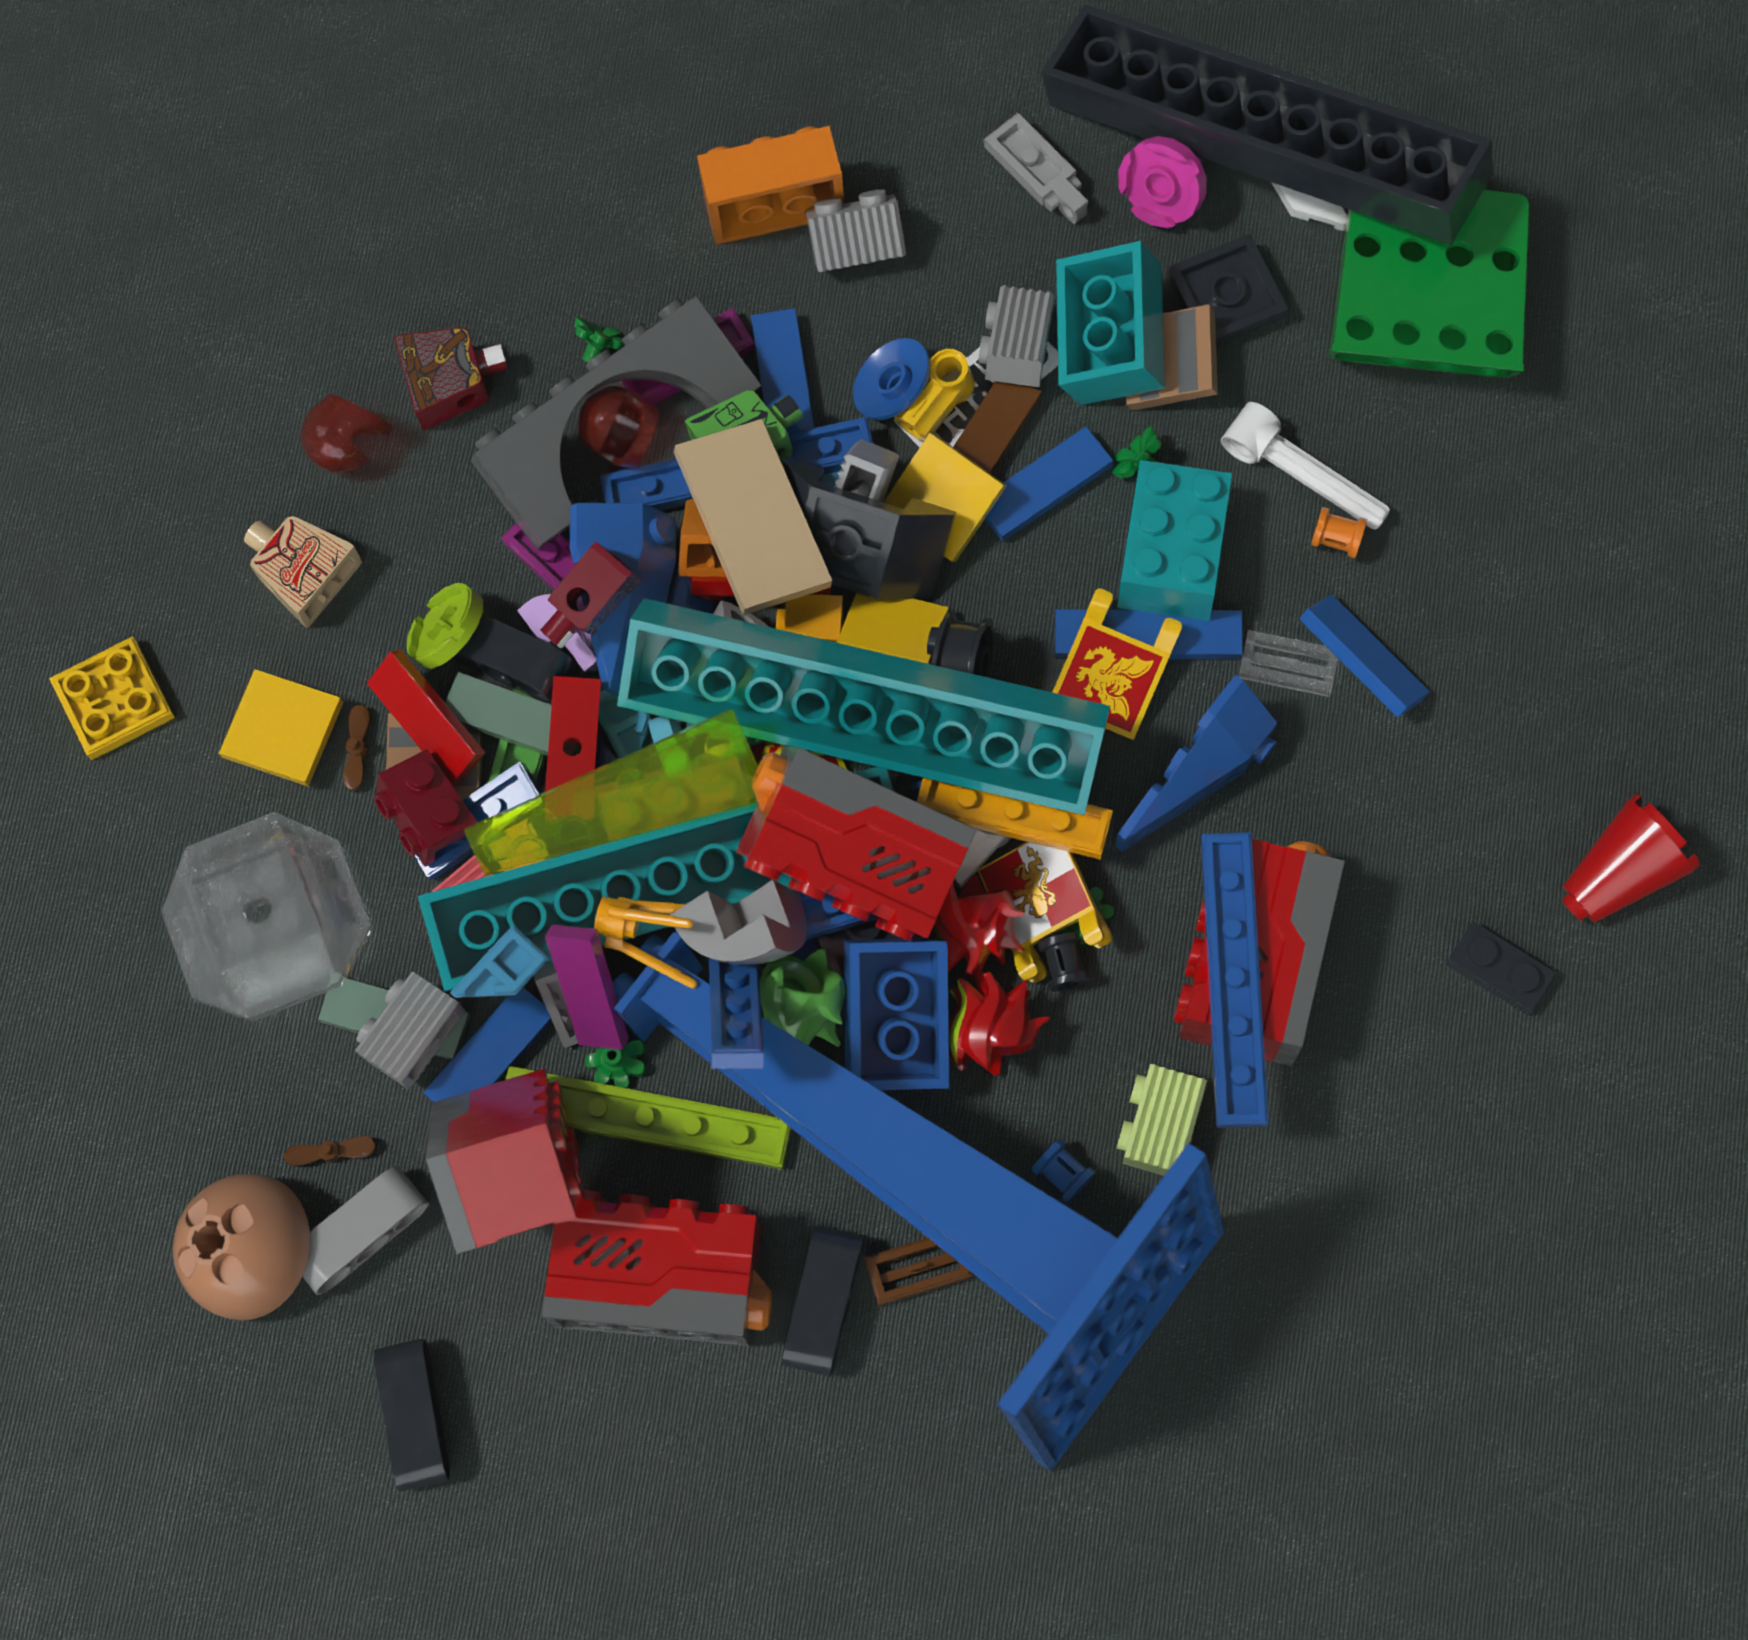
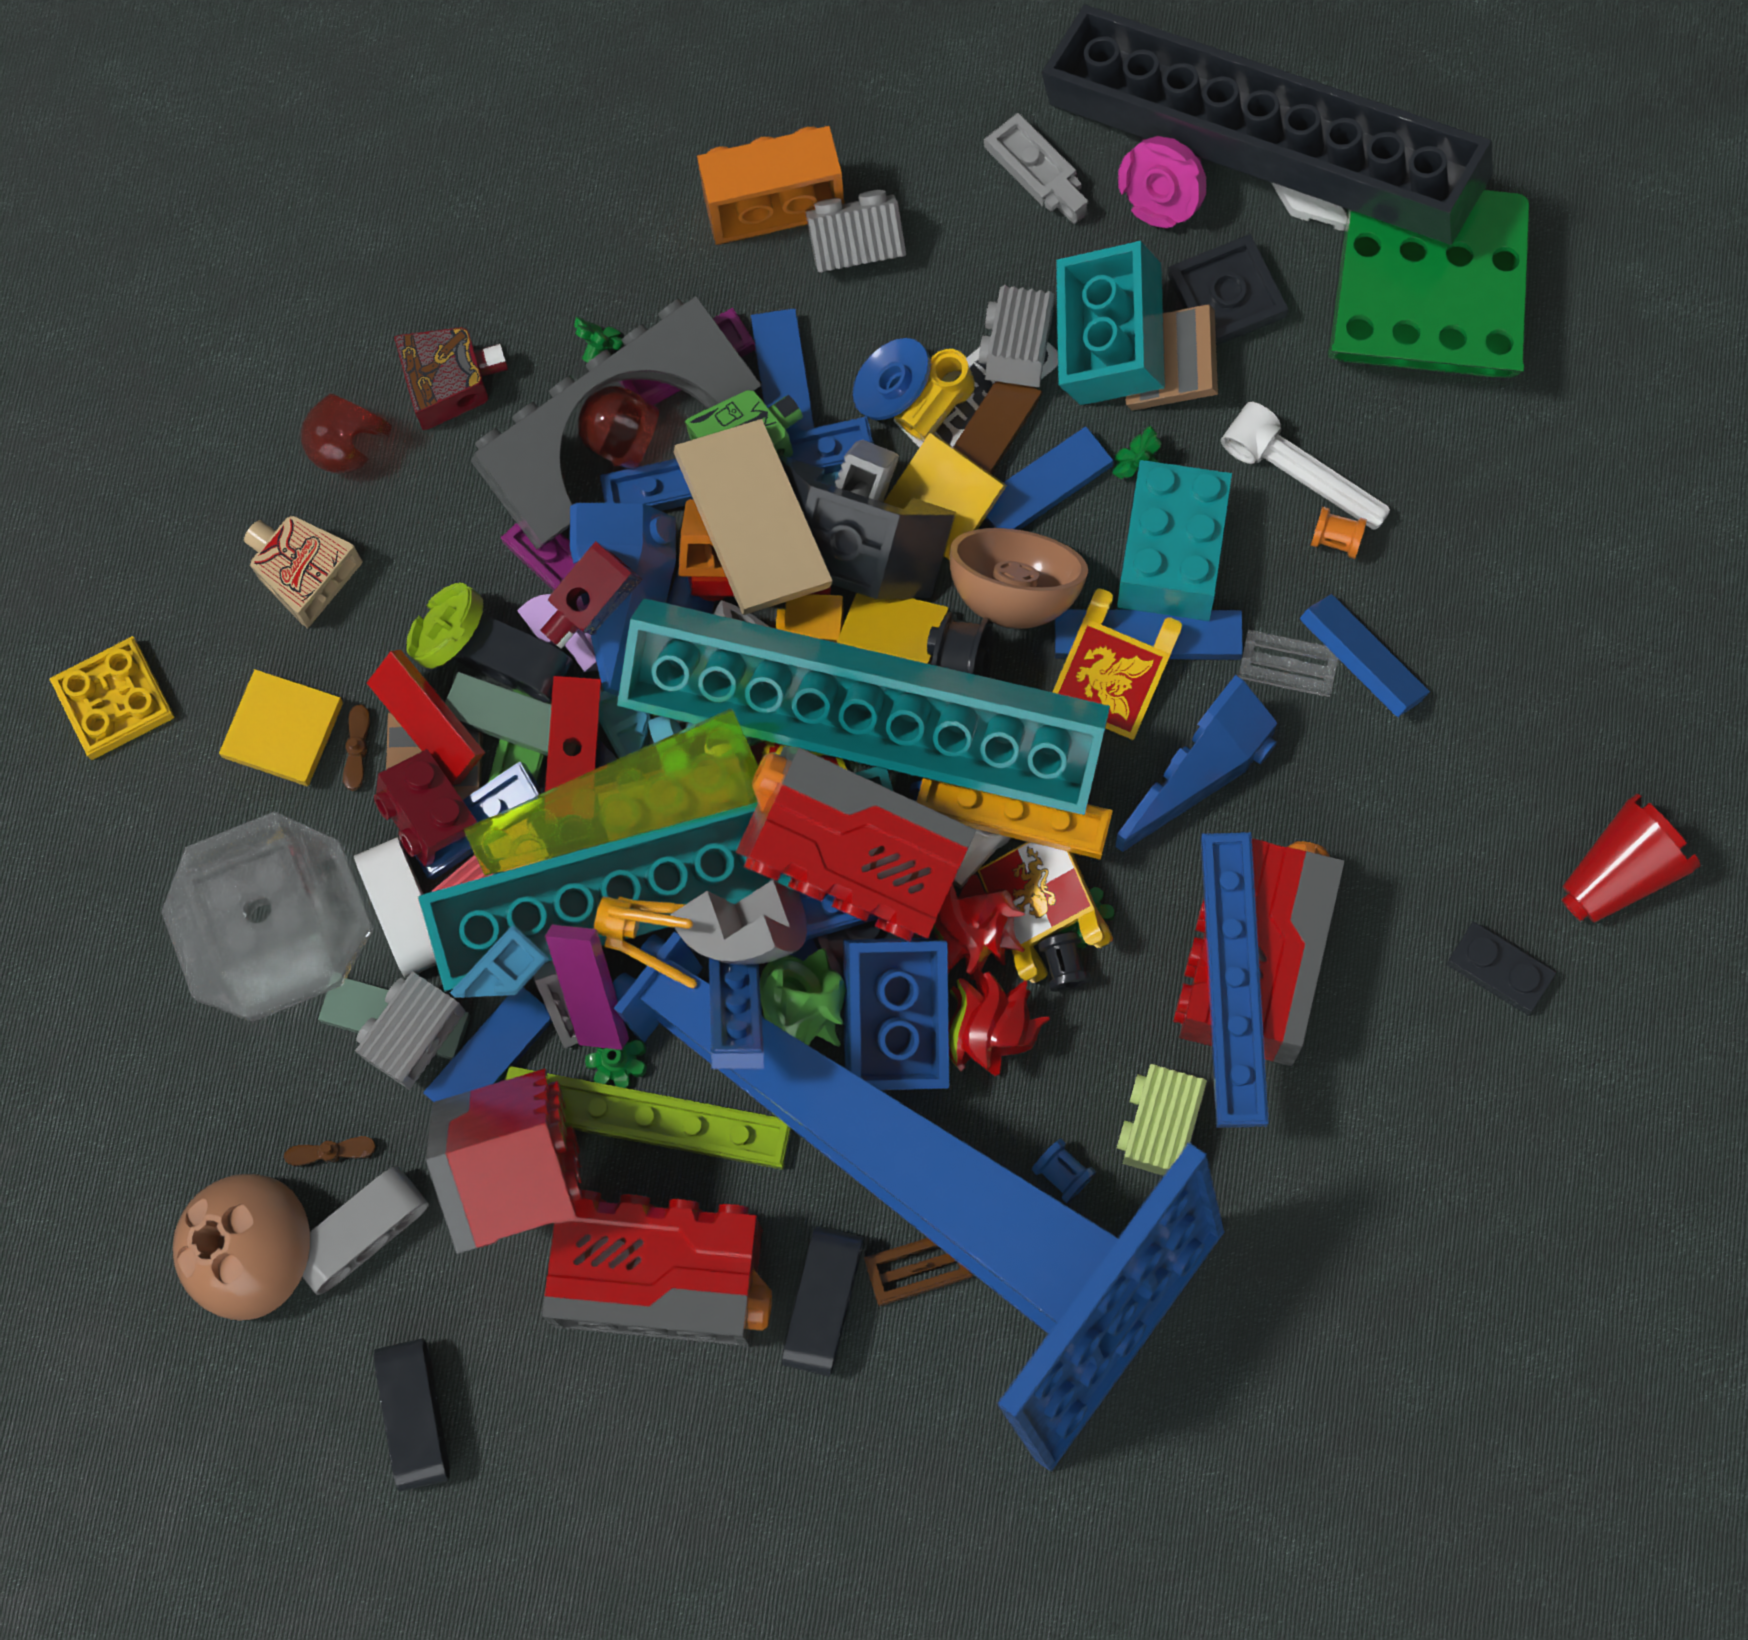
(394, 896): none -> white beam
(1016, 576): none -> nougat piece

